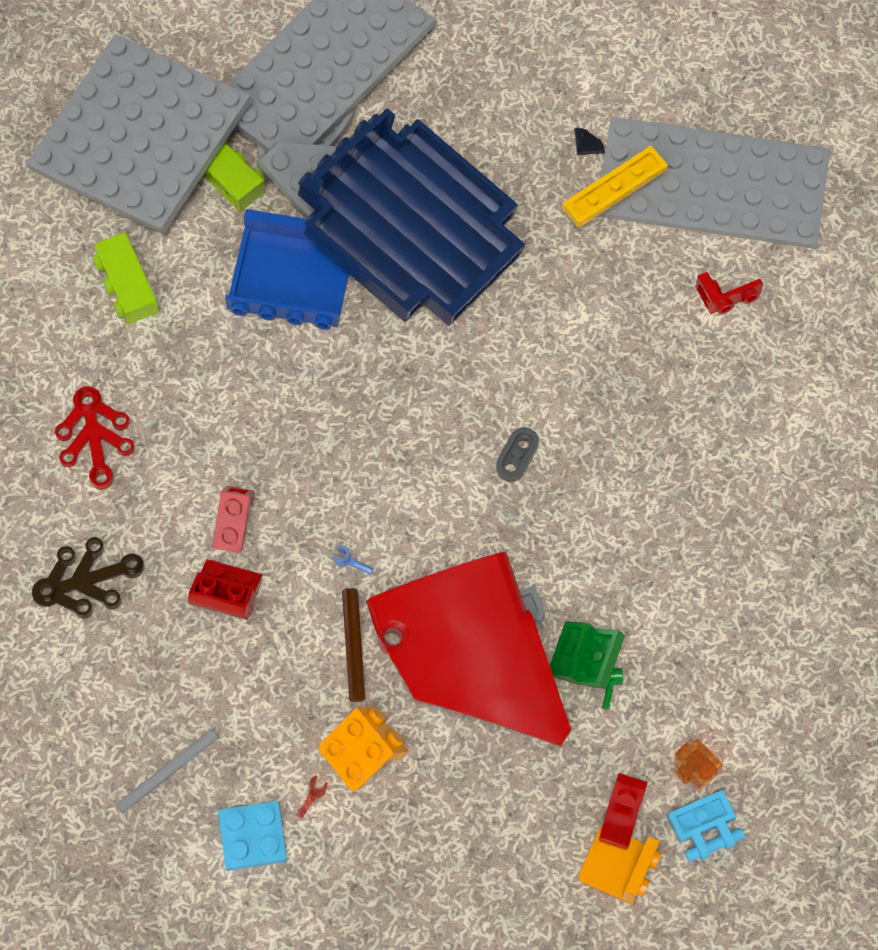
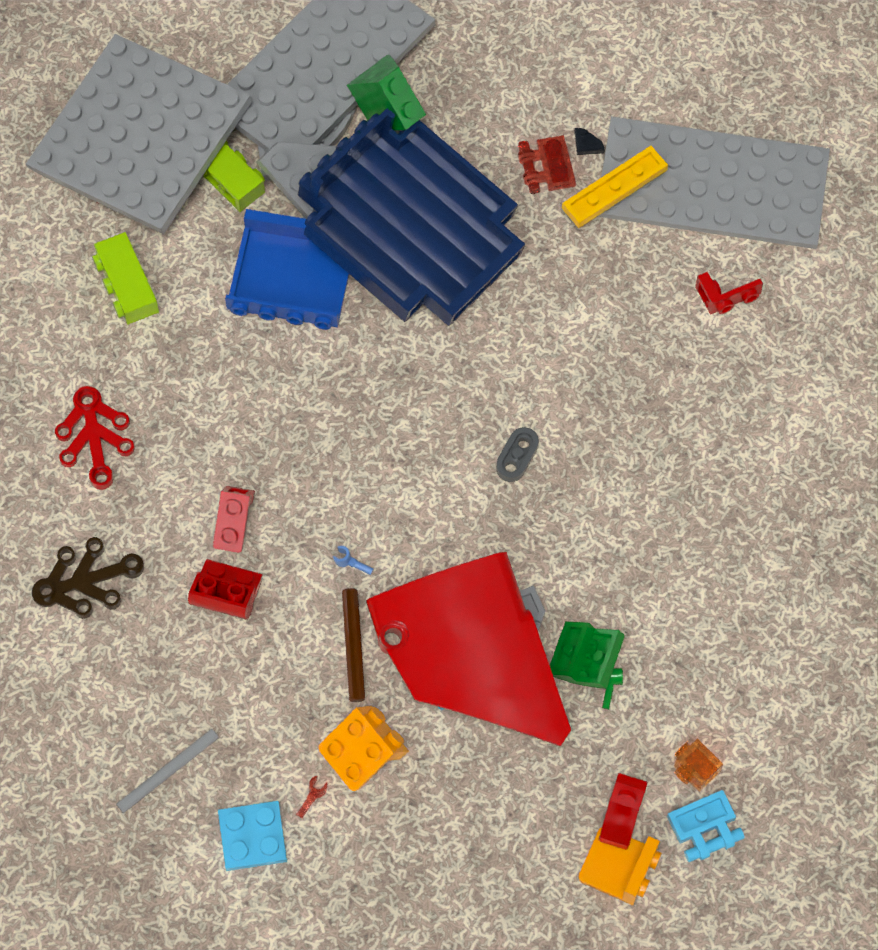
(384, 88): none -> green slope
(555, 163): none -> clear red plate

